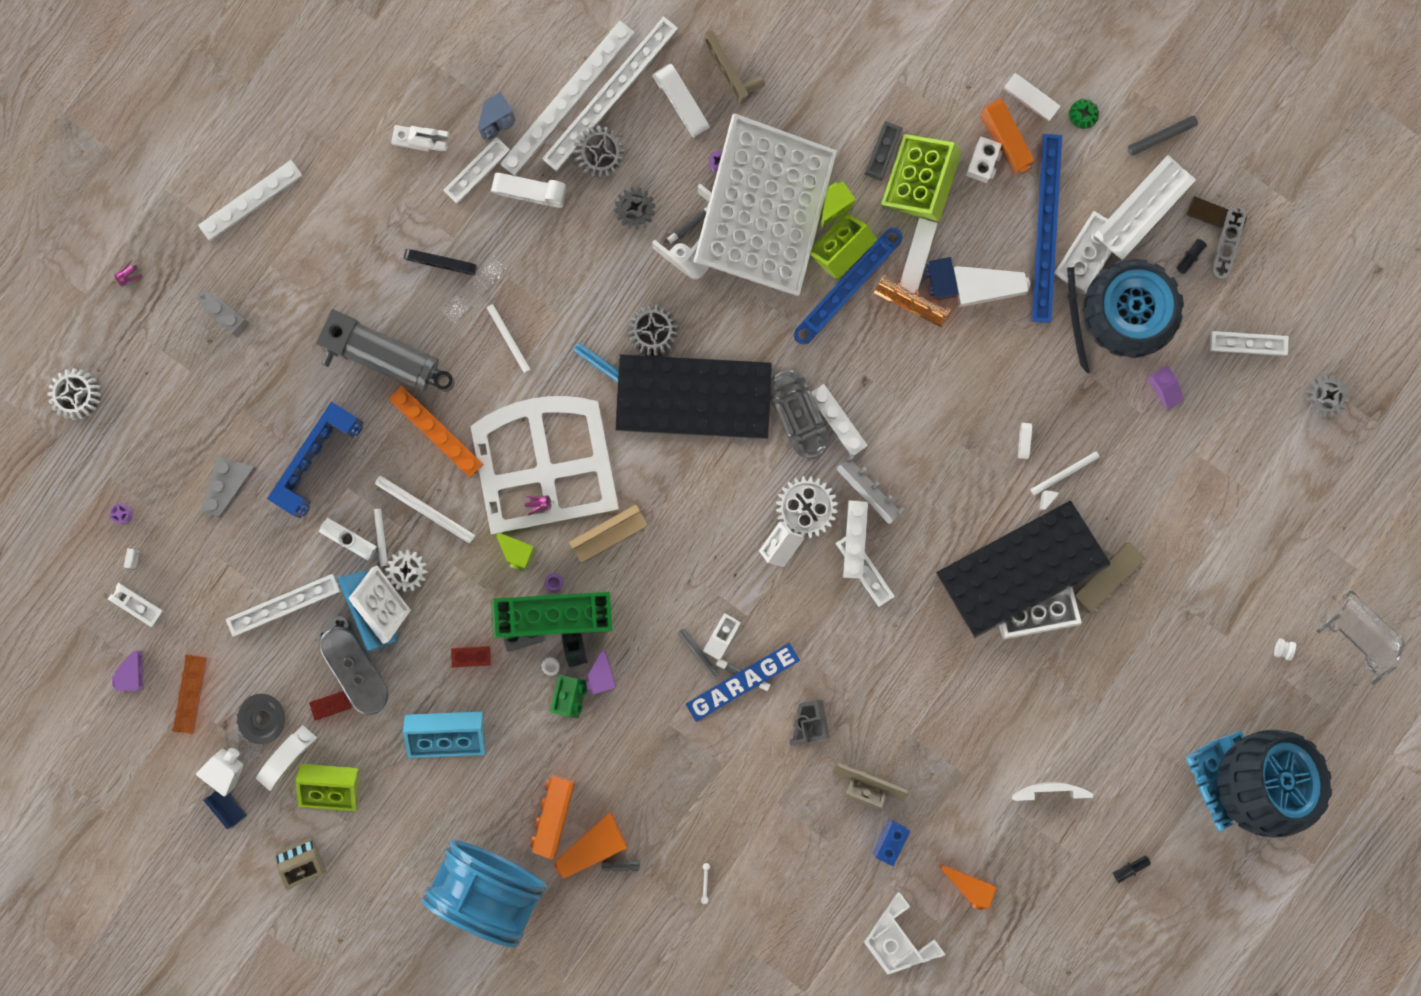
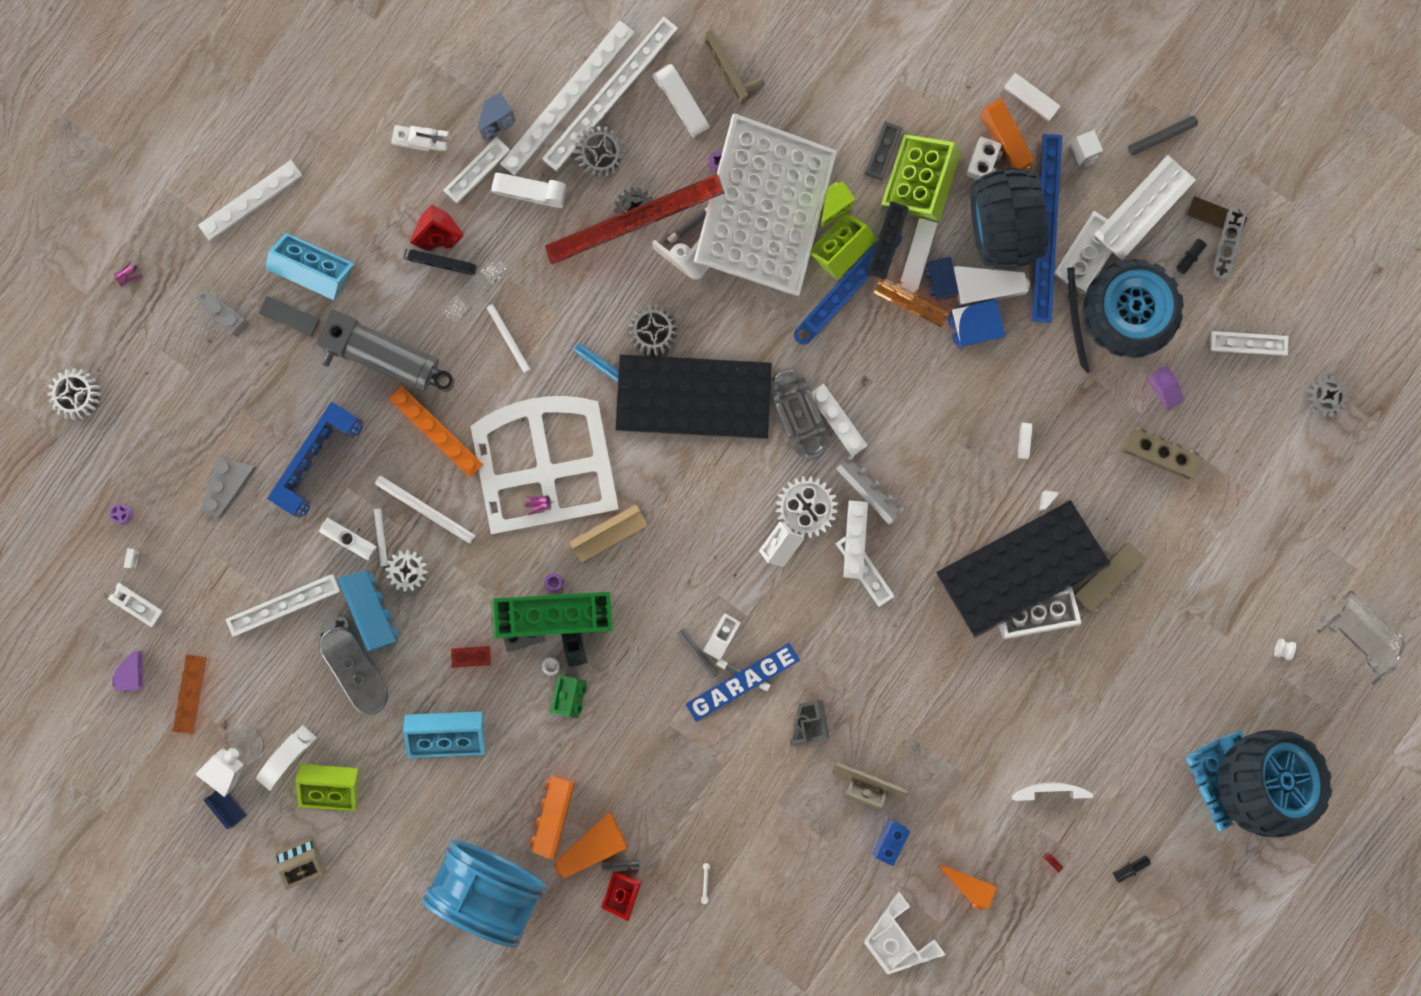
(271, 716): dark grey gear -> none
(289, 316): none -> dark grey tile
(309, 266): none -> medium azure slope
(330, 705): clear red plate -> none
(379, 604): white plate -> none
(435, 230): none -> red slope
(516, 552): lime slope -> none
(600, 675): medium lavender slope -> none
(621, 895): none -> red slope
(635, 219): none -> clear red plate
(887, 240): none -> black hinge
(976, 323): none -> blue panel
(1009, 218): none -> black wheel
(1052, 862): none -> clear red tile
(1065, 473): white bar -> none
(1075, 115): green gear -> none
(1086, 149): none -> white brick
(1133, 447): none -> dark tan brick

